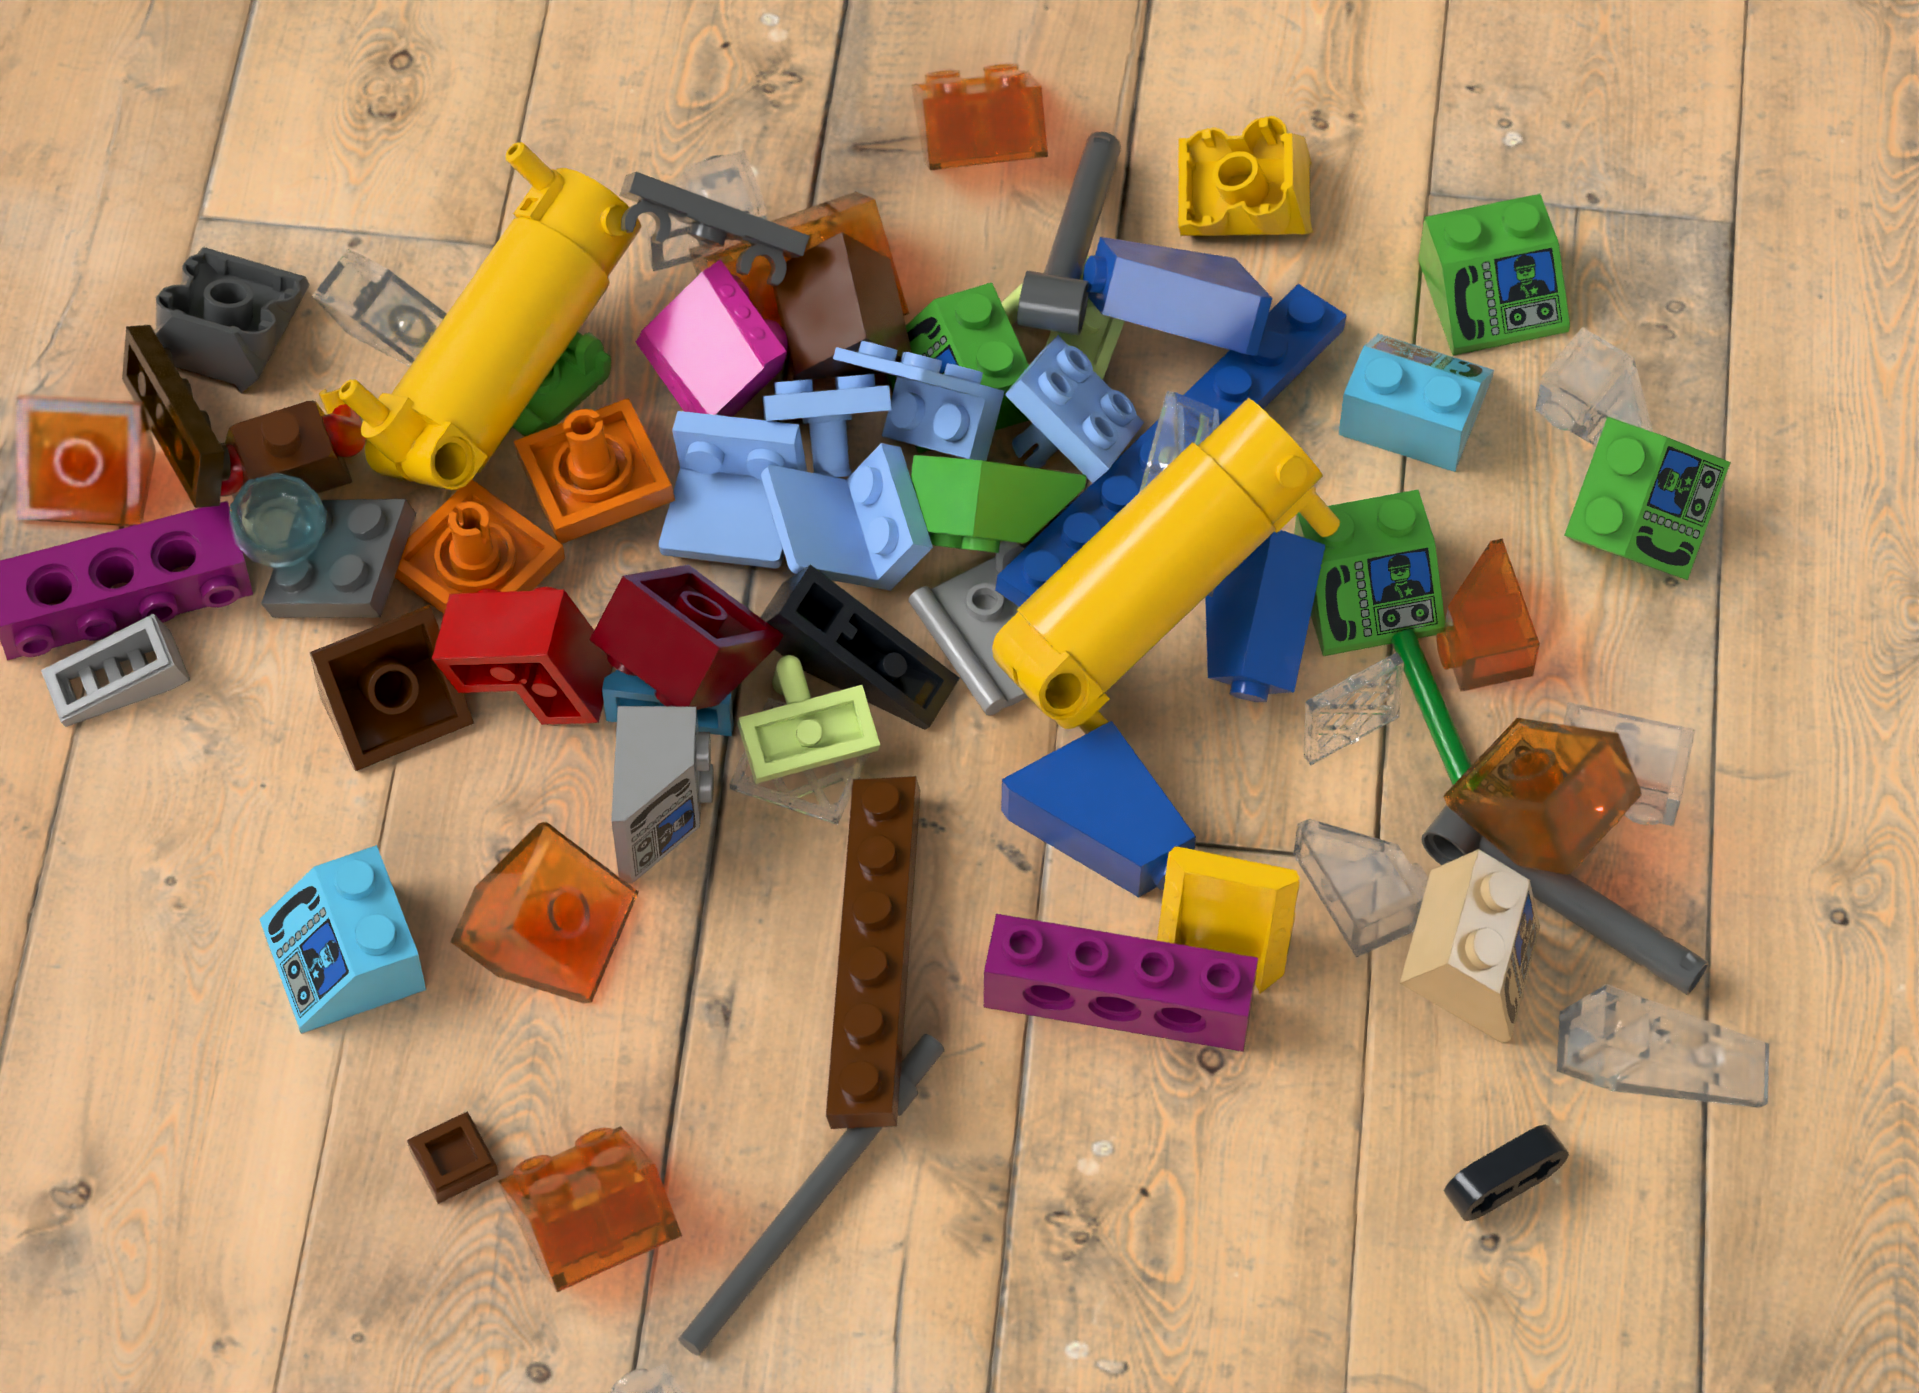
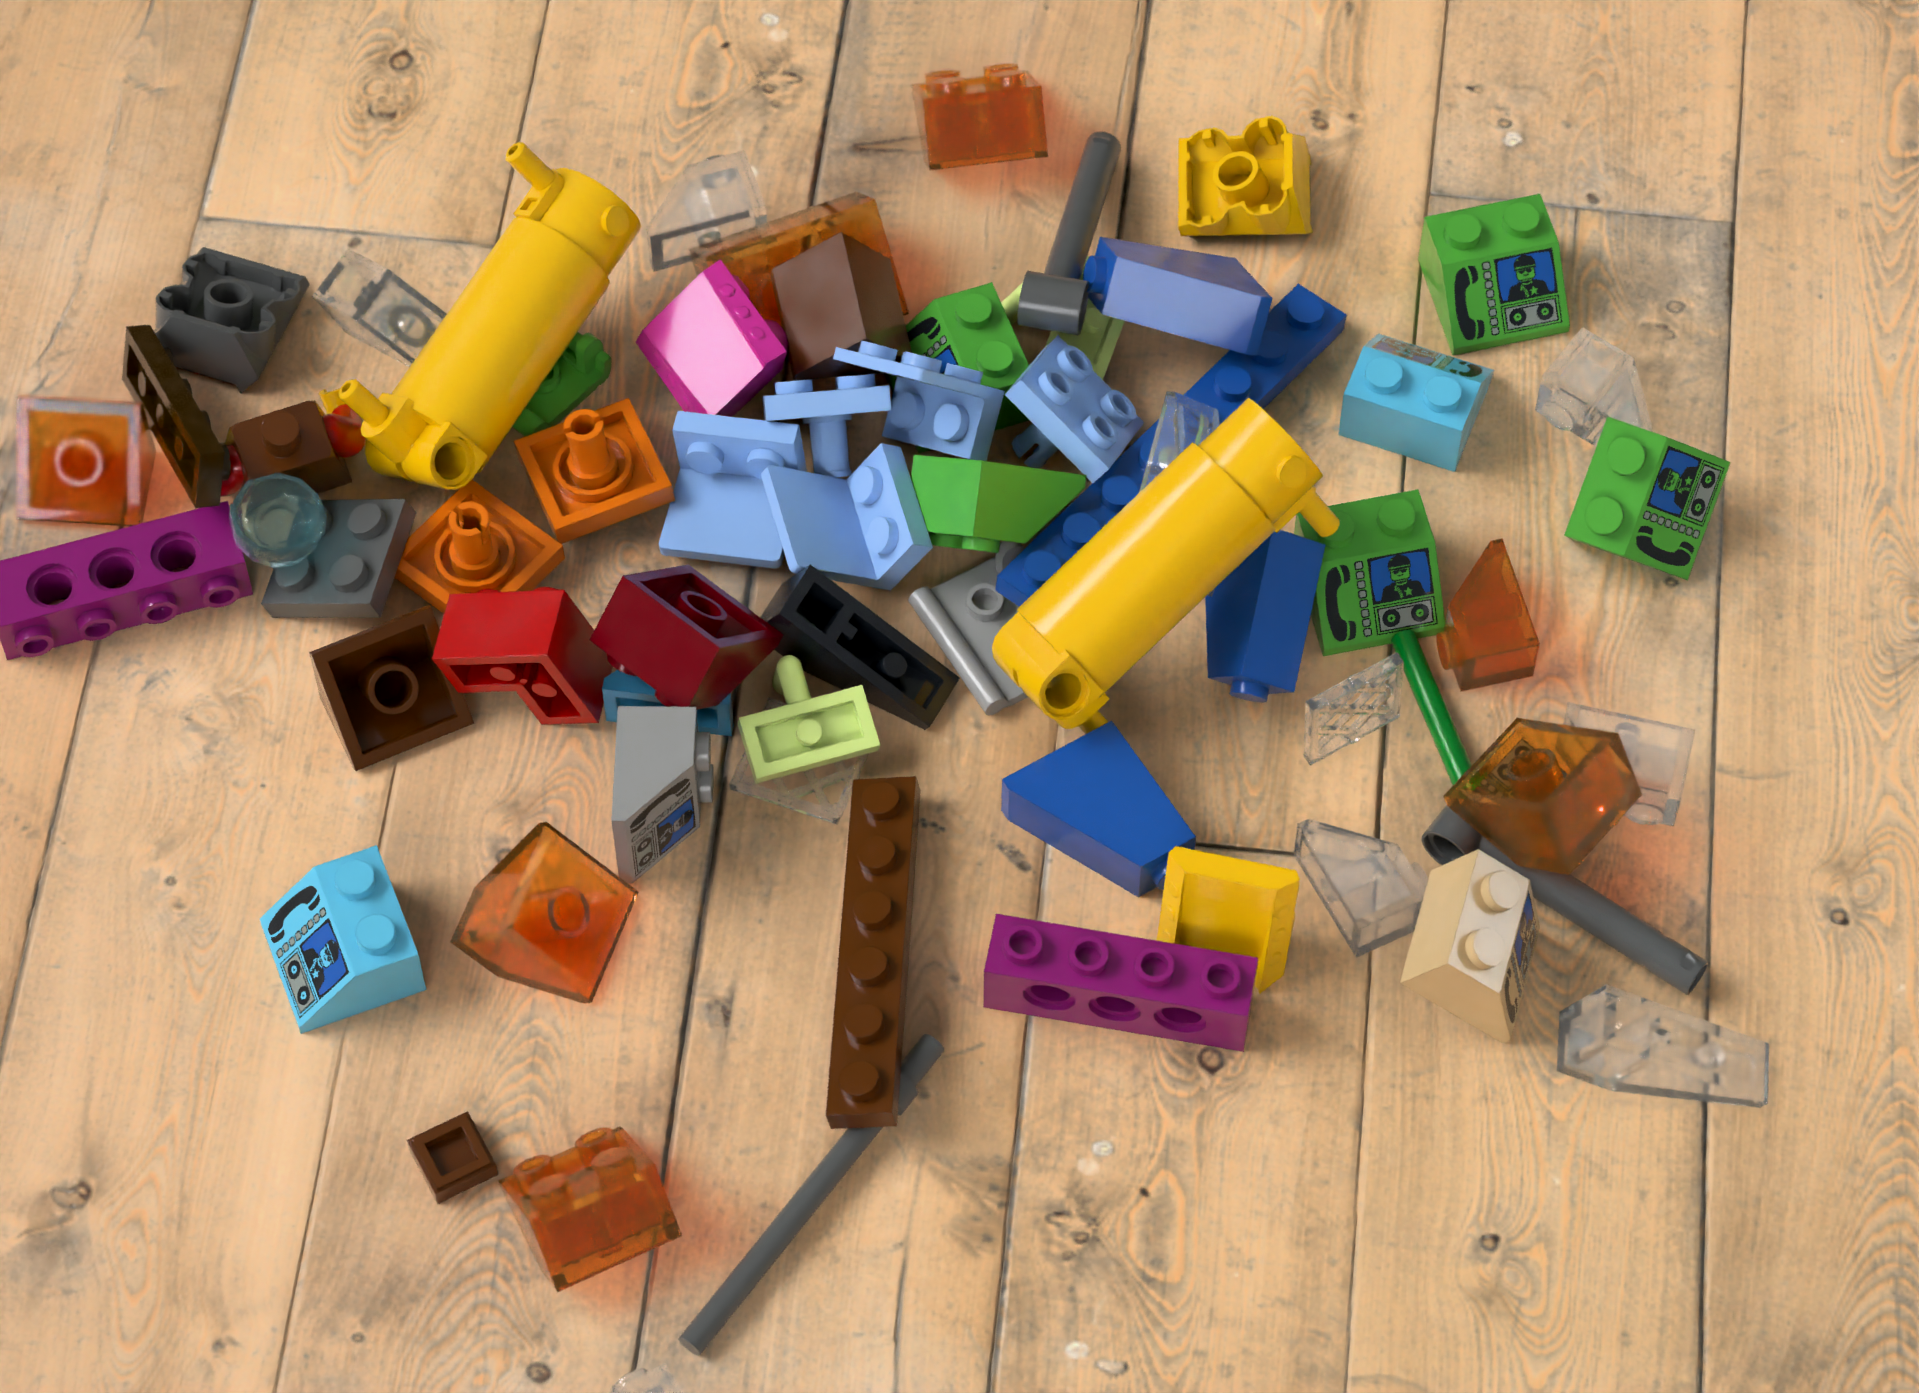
(123, 690): light grey slope -> none
(711, 223): dark grey plate -> none
(1506, 1172): black beam -> none

